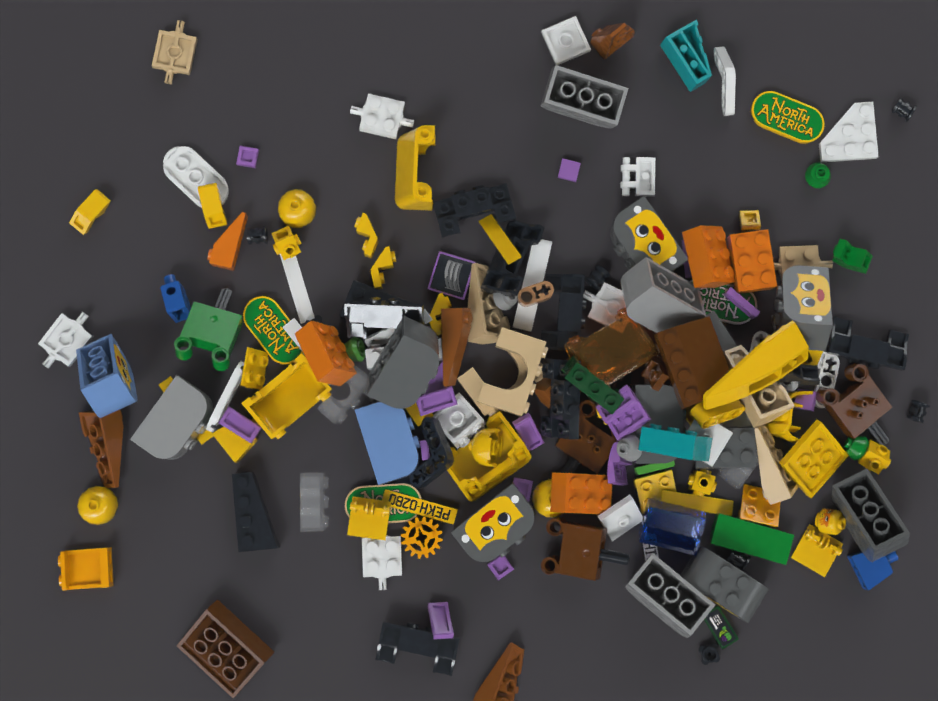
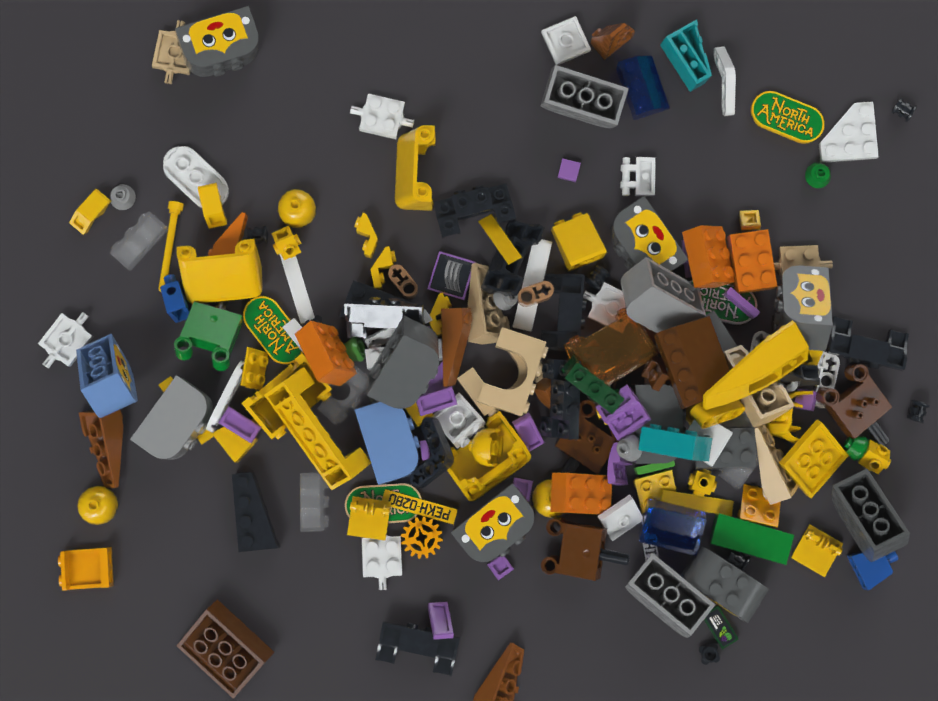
(122, 197): none -> light grey cone
(138, 240): none -> clear brick
(175, 209): none -> yellow piece
(219, 43): none -> brick
(221, 276): none -> yellow windscreen
(247, 156): medium lavender tile -> none
(310, 433): none -> yellow plate
(404, 275): none -> medium nougat beam
(578, 241): none -> yellow slope
(645, 88): none -> clear blue slope
(830, 521): yellow head -> none
(851, 257): green brick -> none

